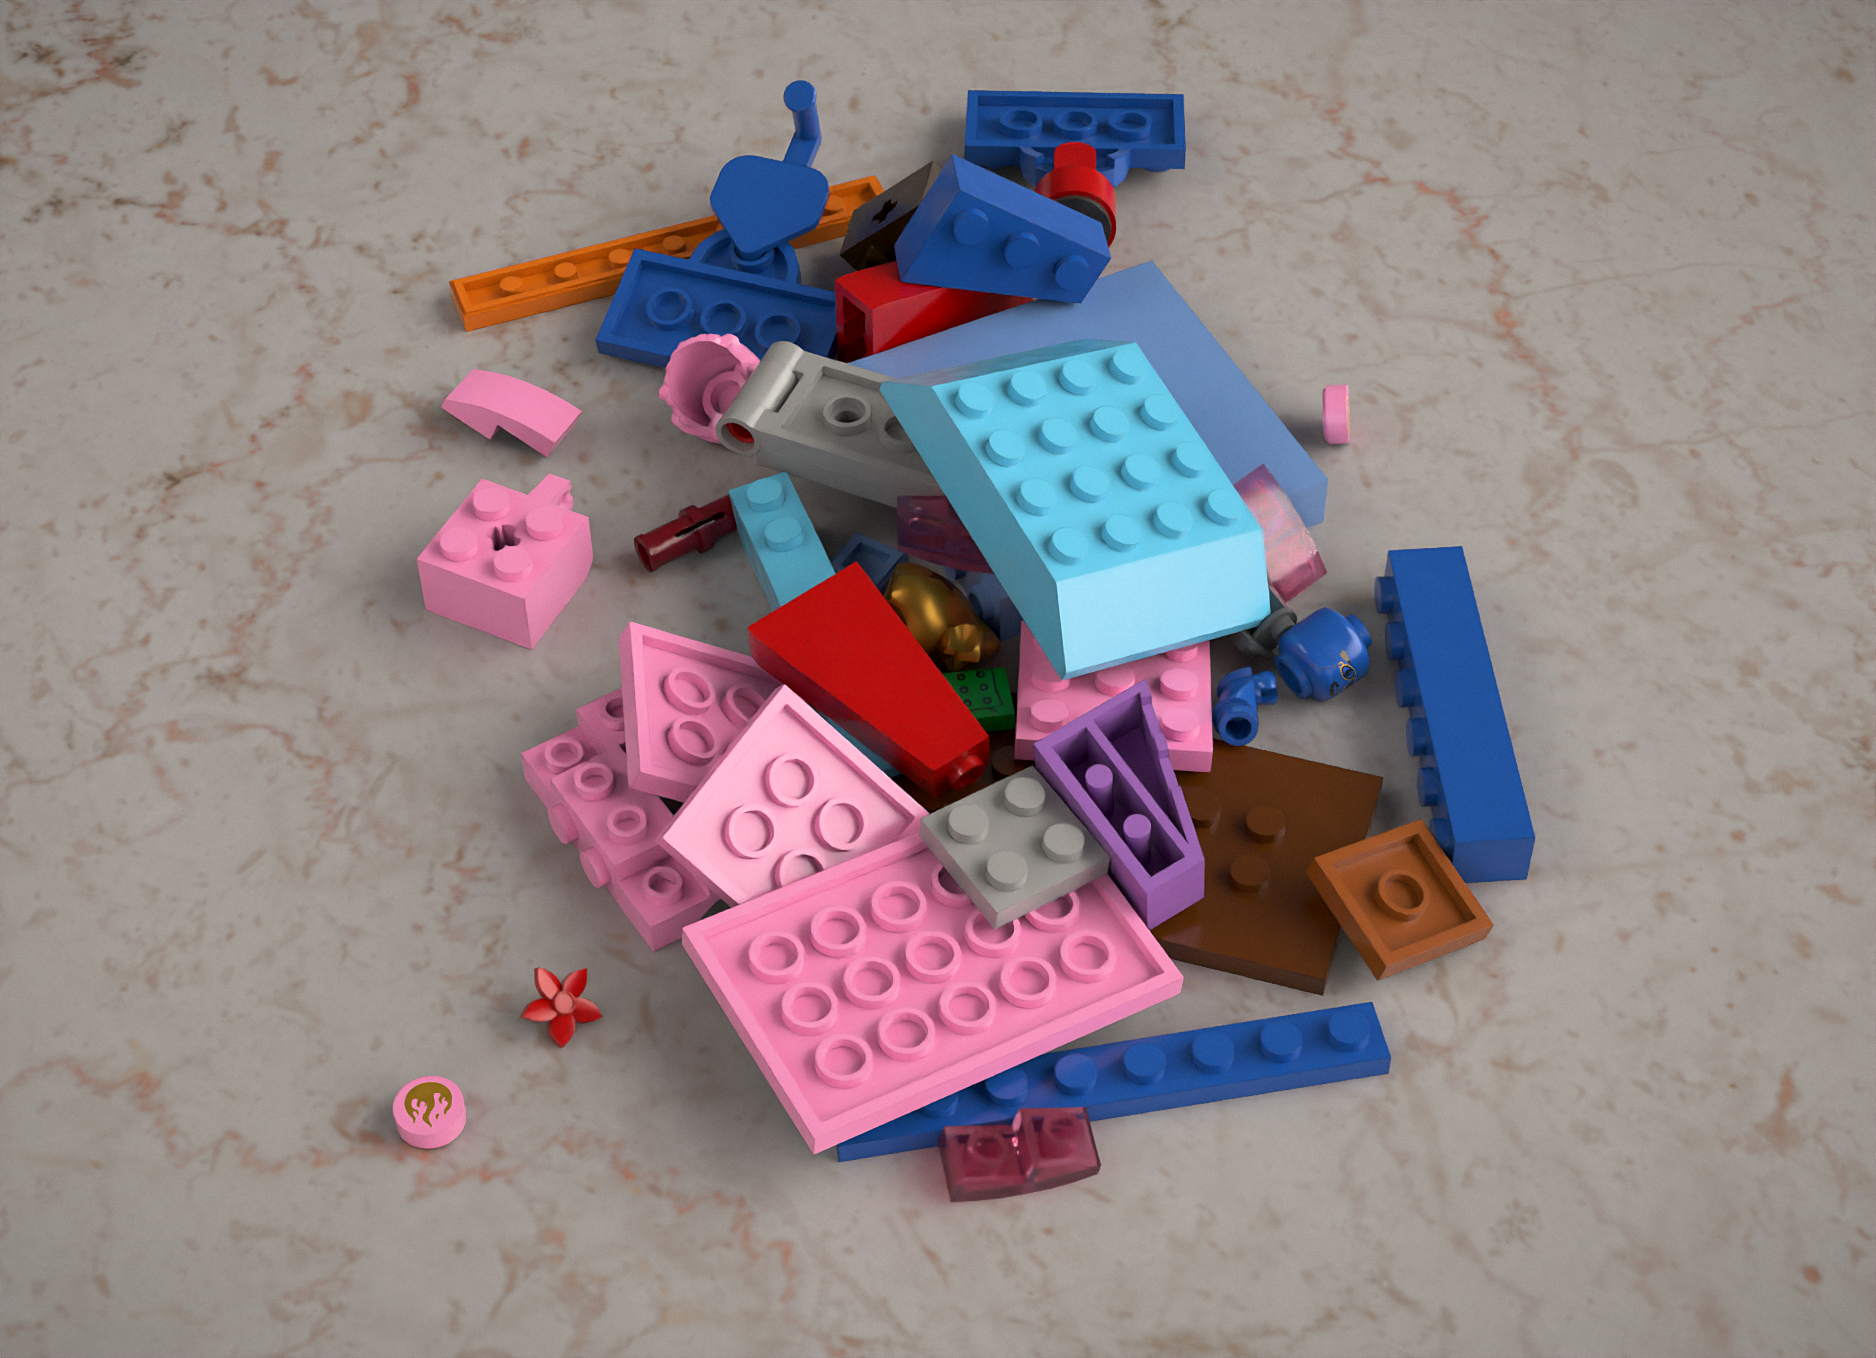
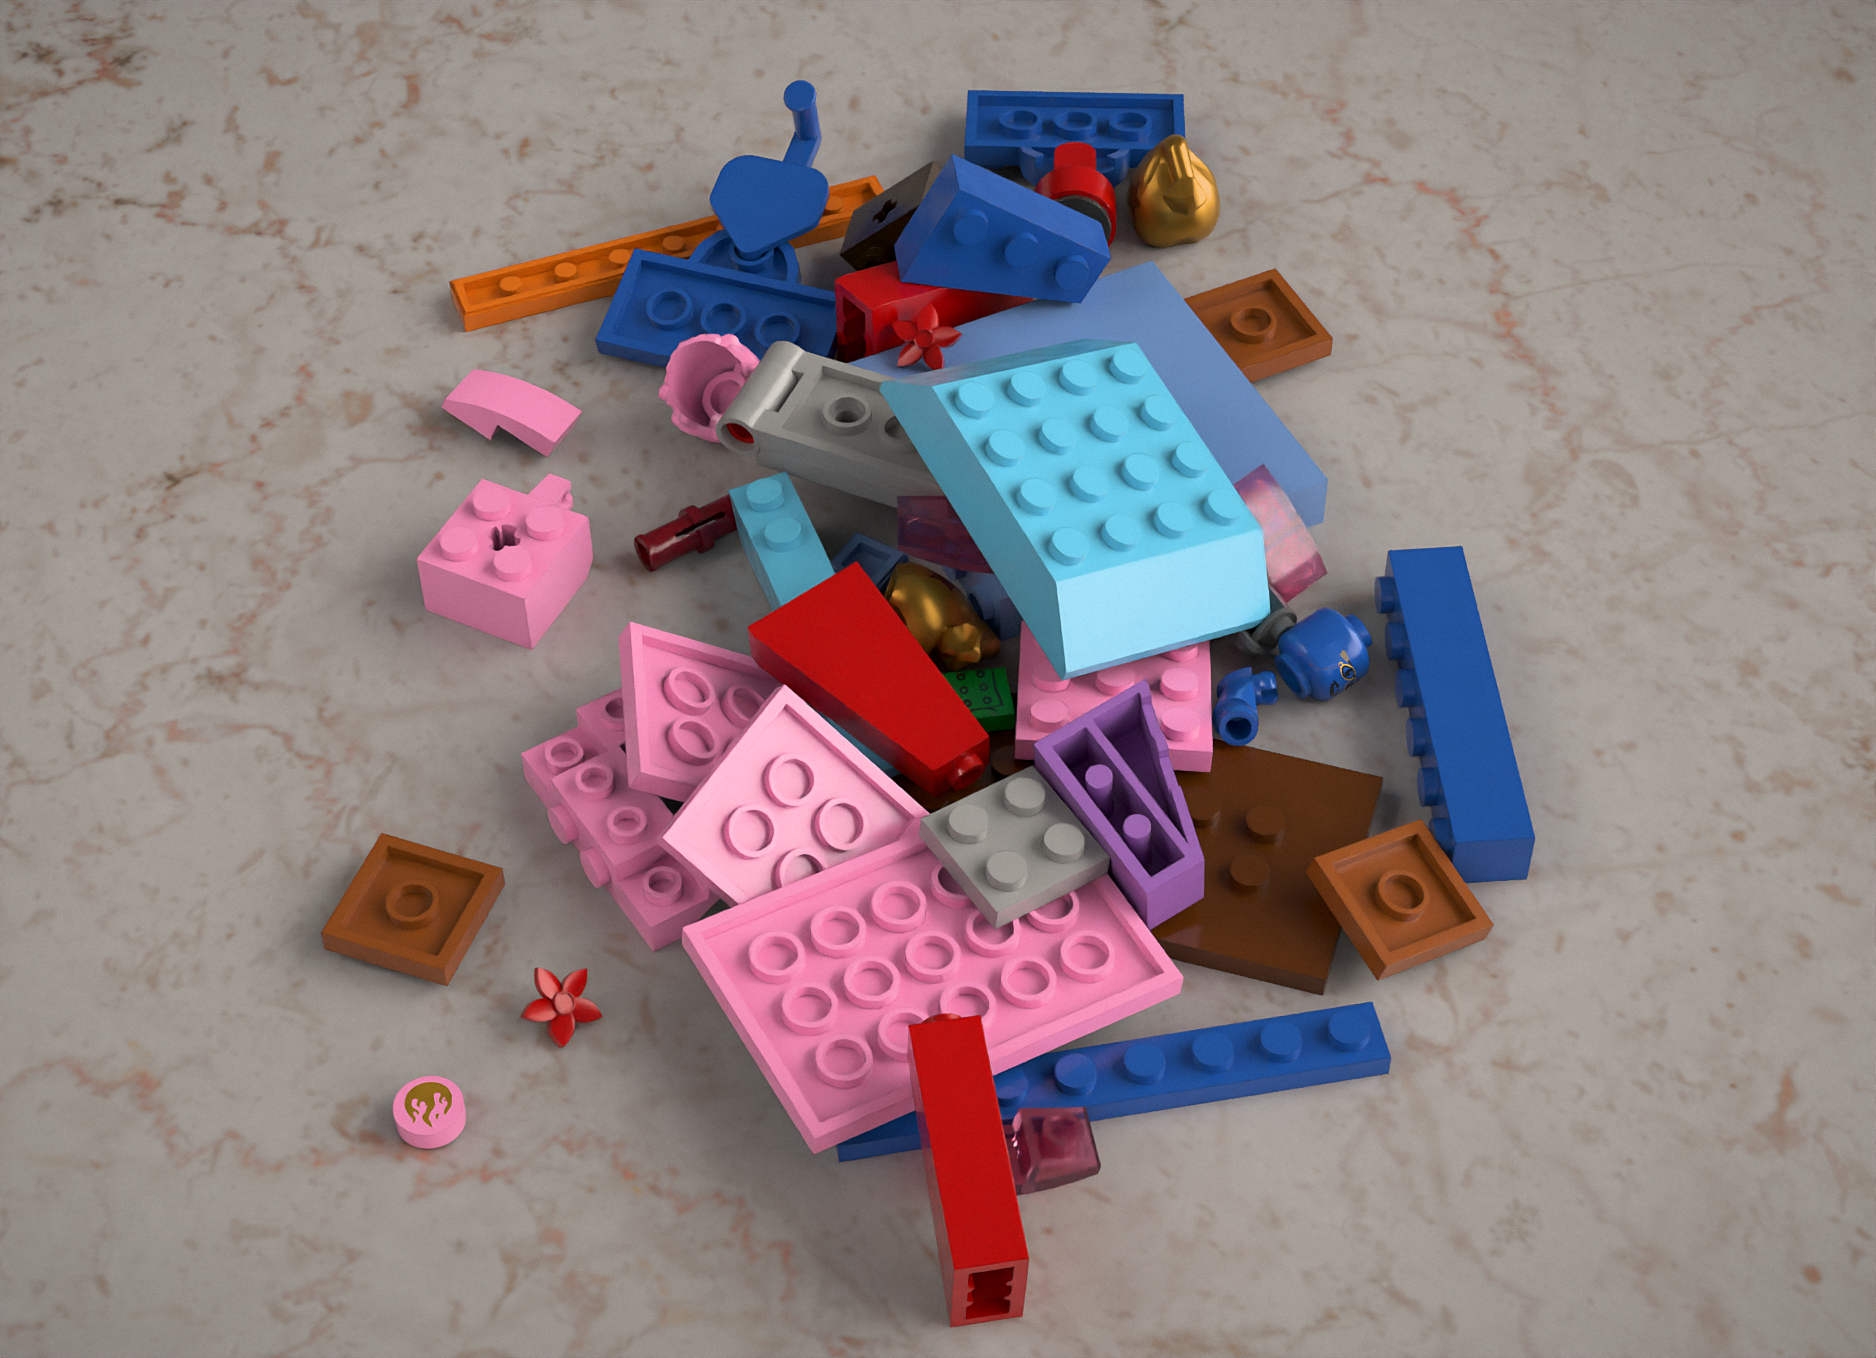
(413, 909): none -> dark orange plate
(925, 339): none -> red plant
(967, 1171): none -> red slope
(1173, 196): none -> pearl gold piece
(1262, 325): none -> dark orange plate
(1336, 414): bright pink tile -> none

